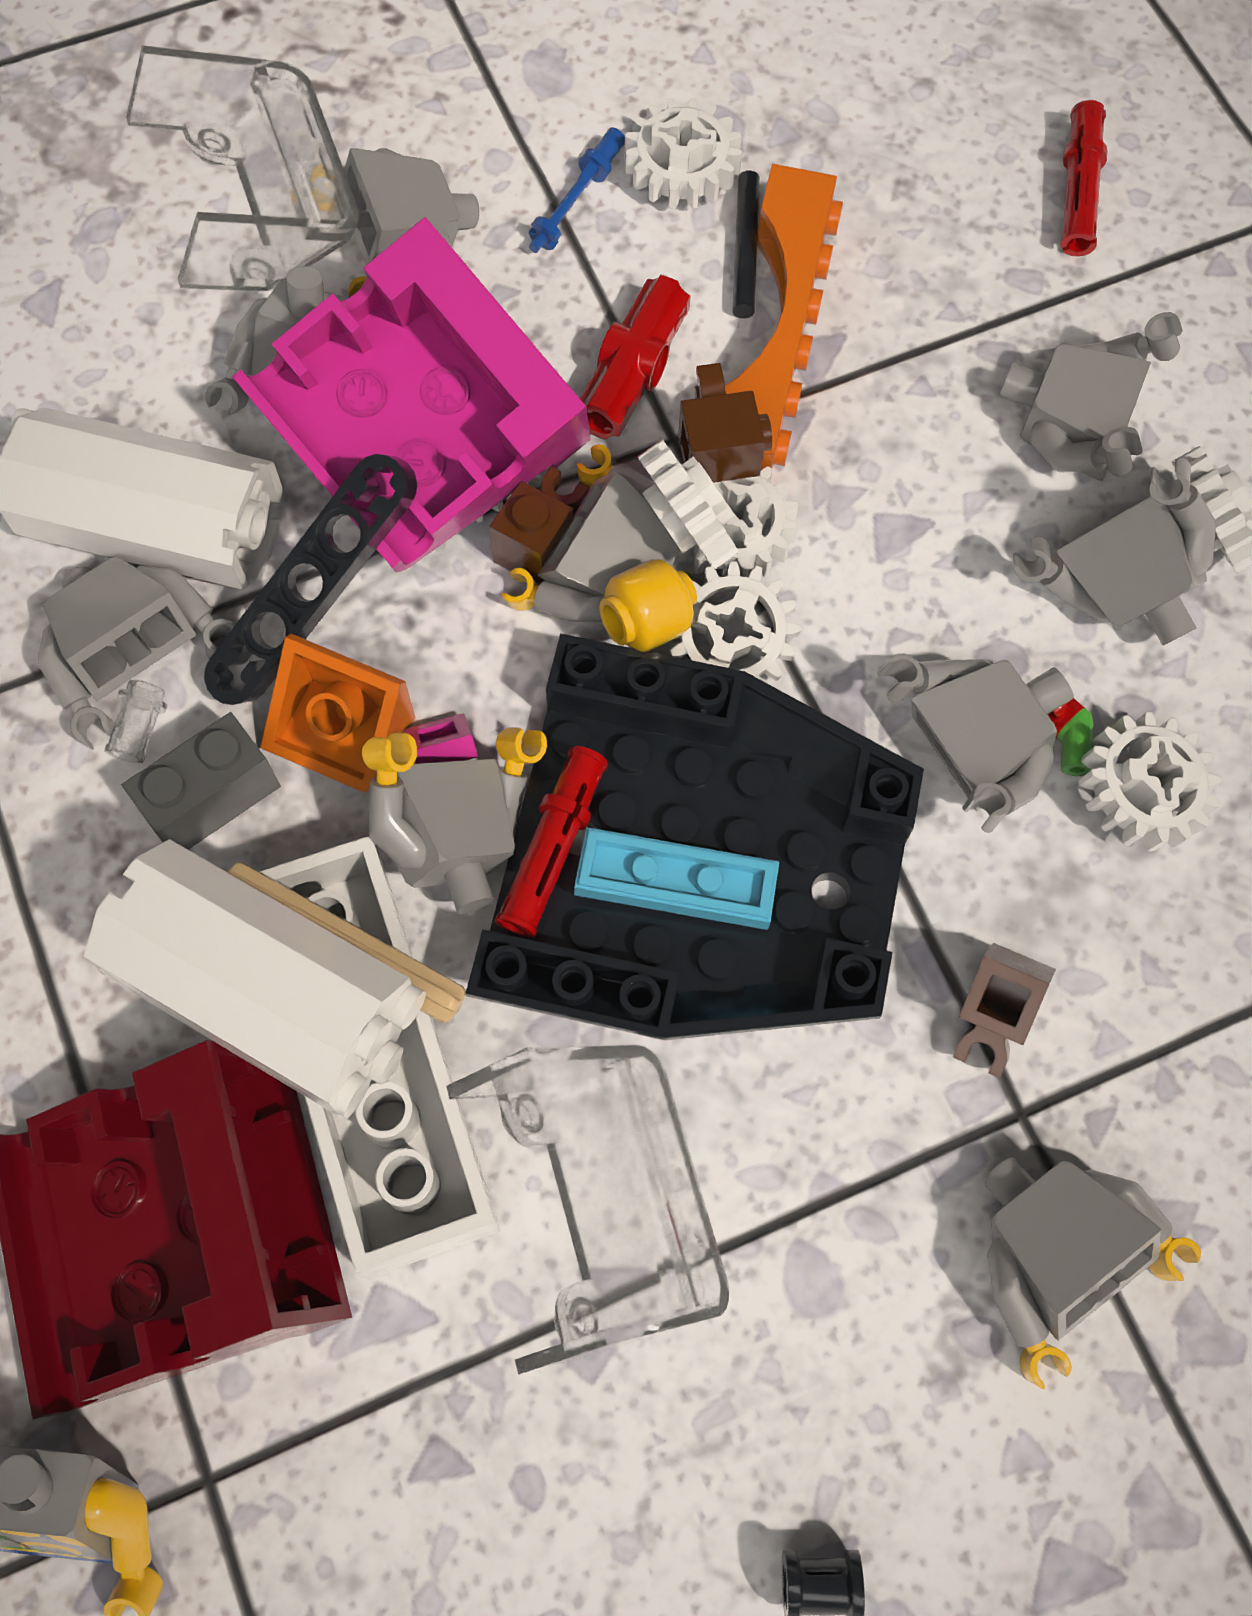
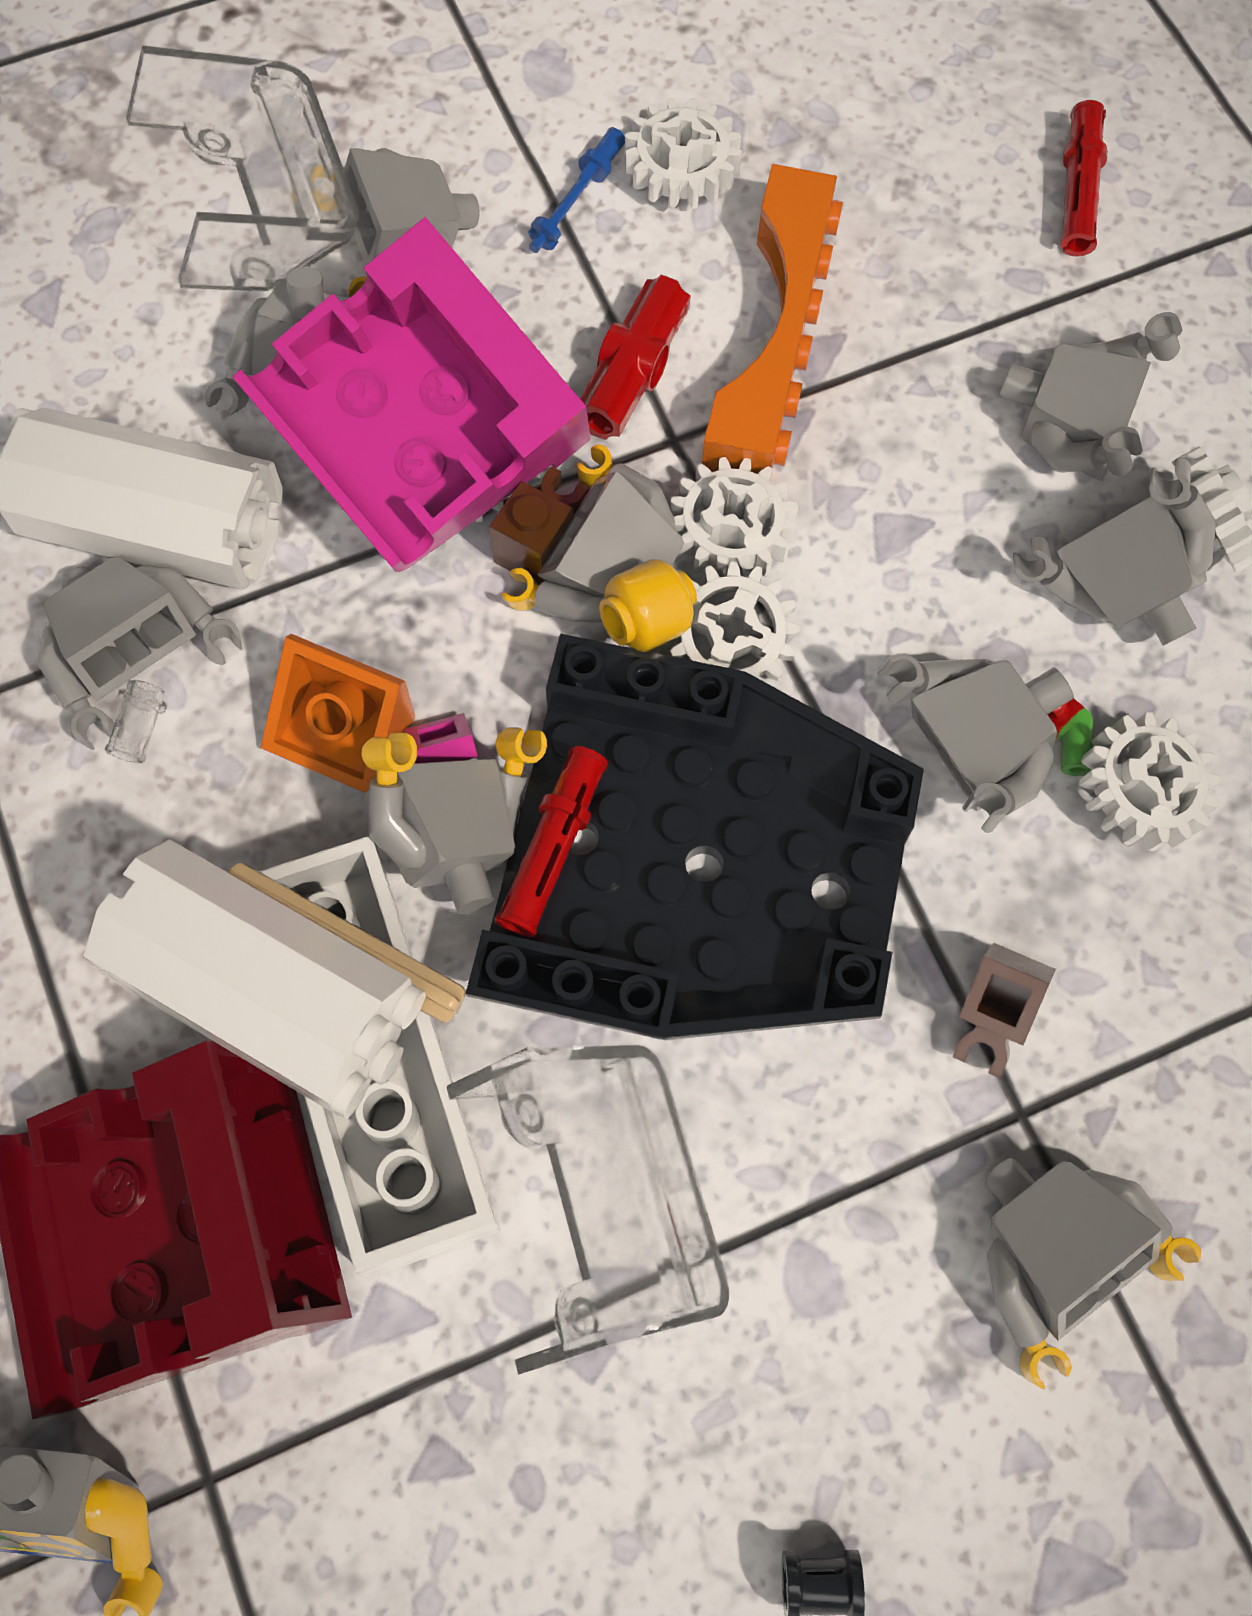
(202, 783): dark grey brick -> none
(334, 565): black beam -> none
(677, 878): medium azure tile -> none
(688, 504): white gear -> none
(723, 428): reddish brown brick -> none
(746, 244): black bar -> none

